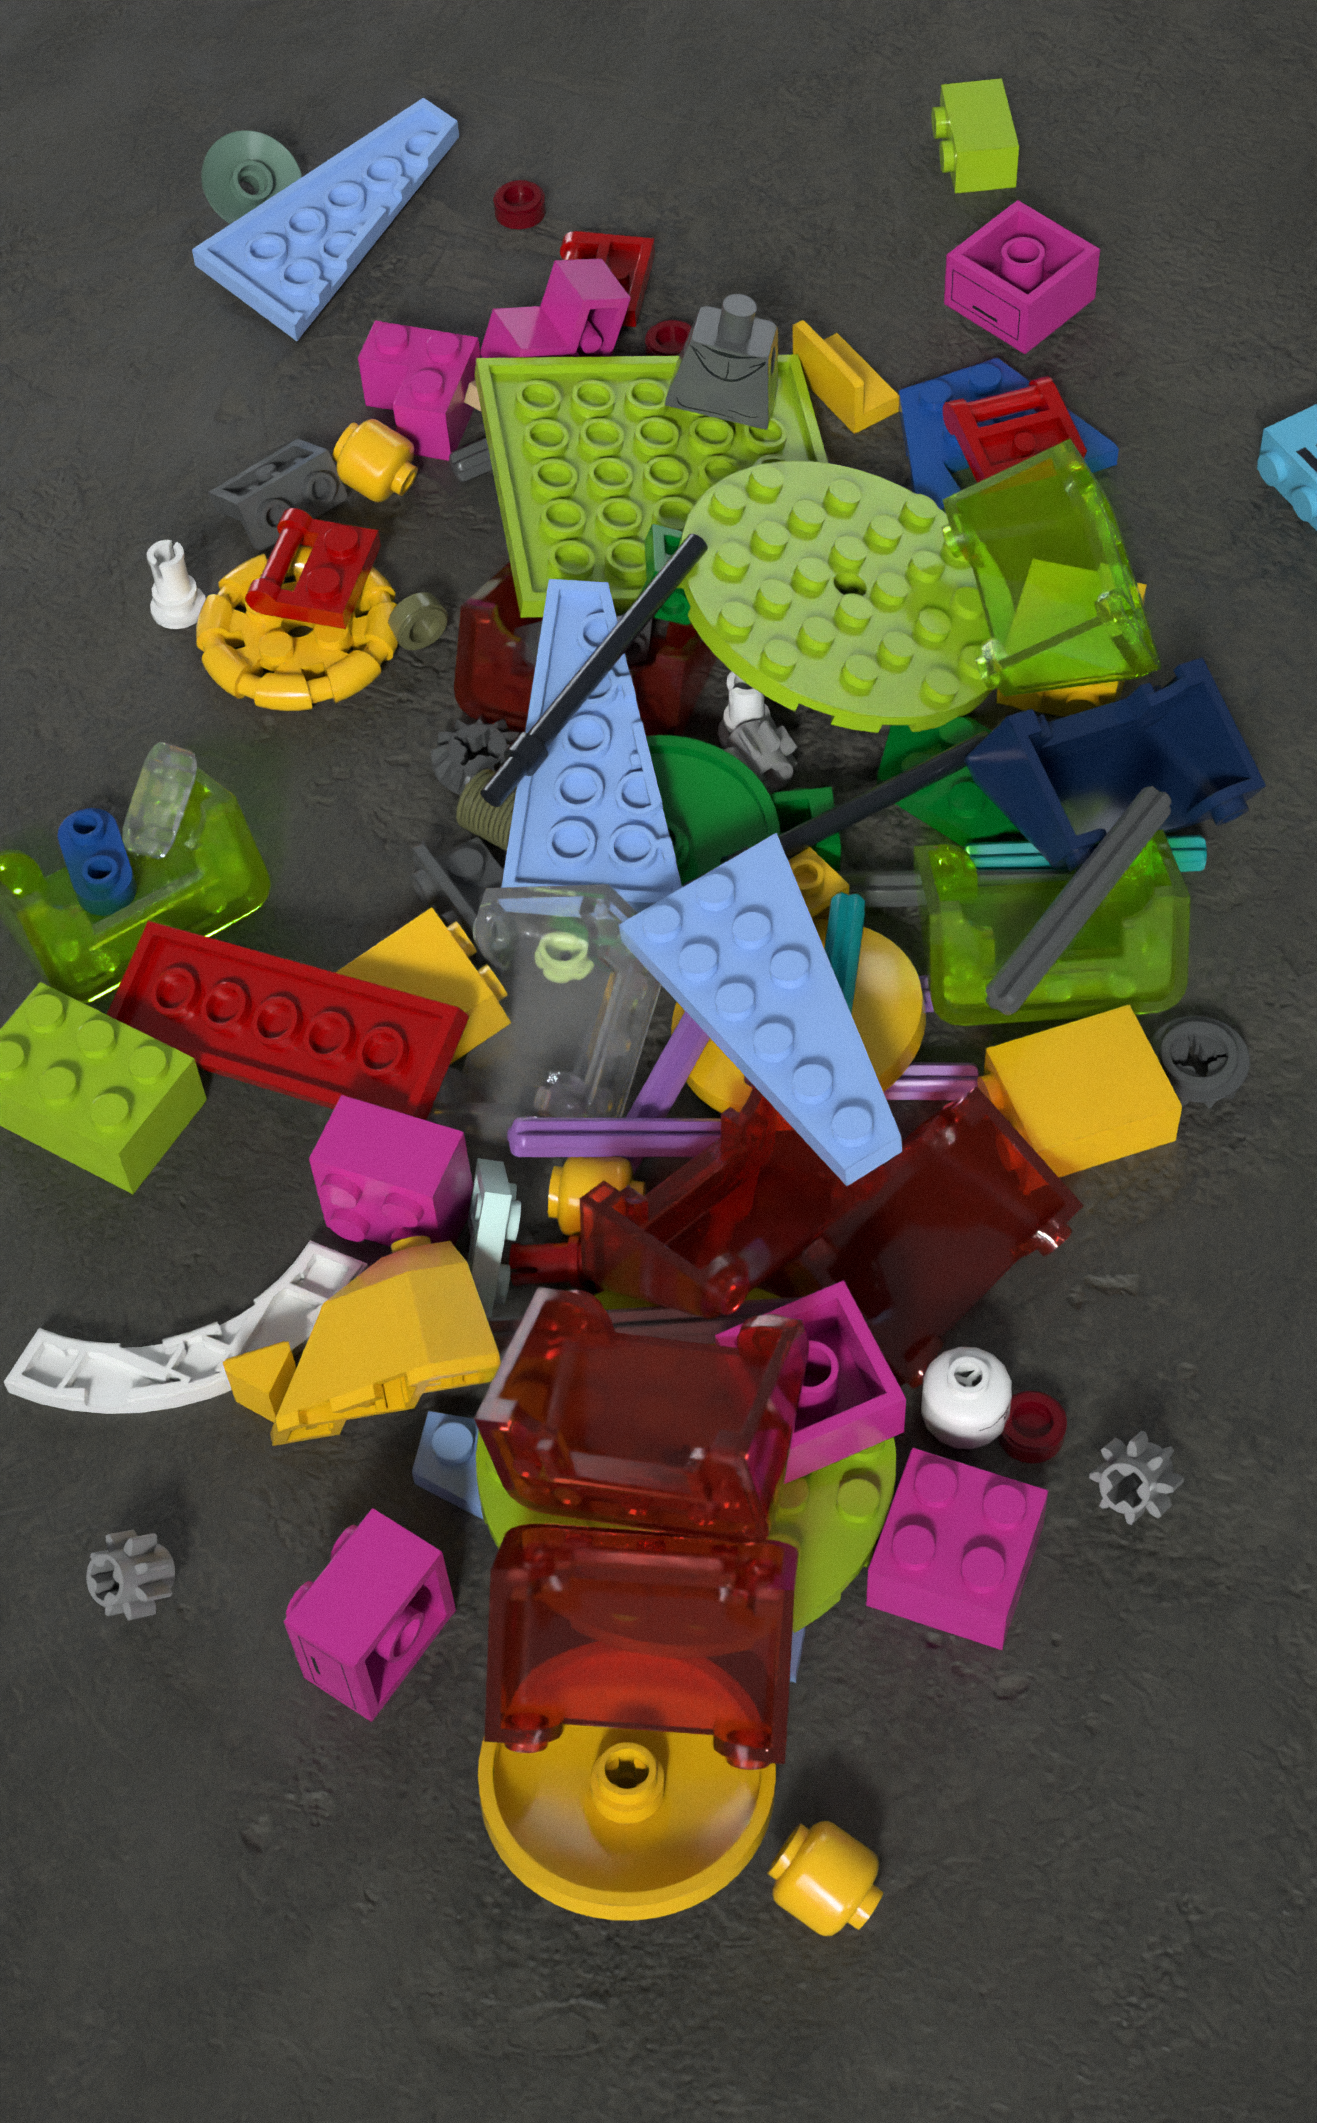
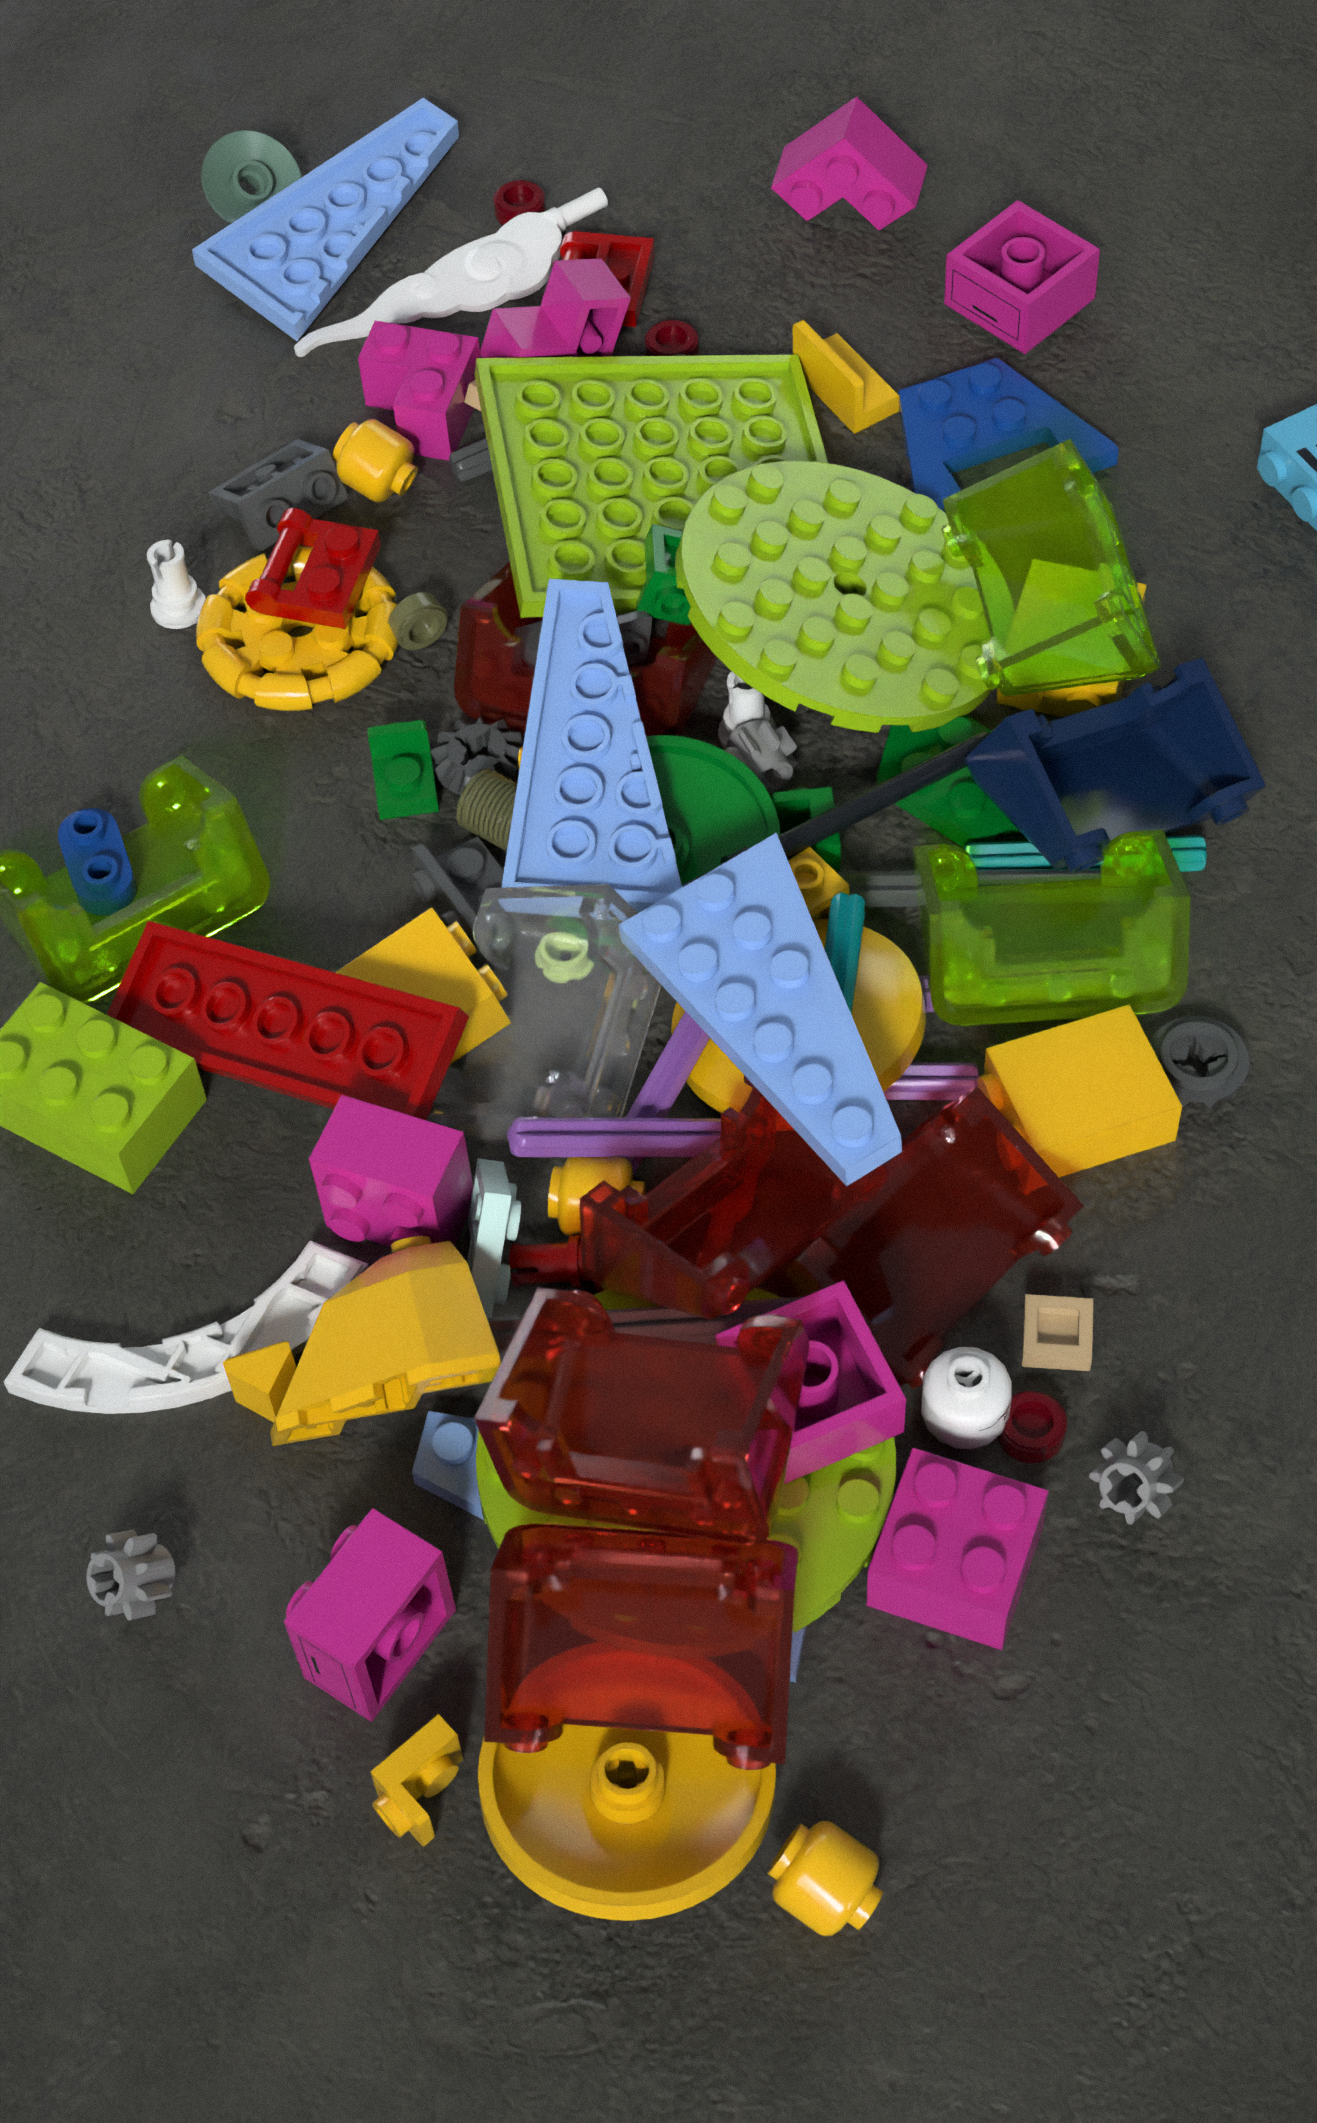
(159, 800): clear beam -> none
(402, 769): none -> green bracket
(416, 1769): none -> yellow bracket
(472, 276): none -> white piece
(530, 749): black bar -> none
(728, 365): dark grey torso -> none
(850, 159): none -> dark pink brick
(976, 136): lime brick -> none
(1015, 440): red plate -> none
(1057, 1332): none -> tan plate
(1077, 901): dark grey axle -> none

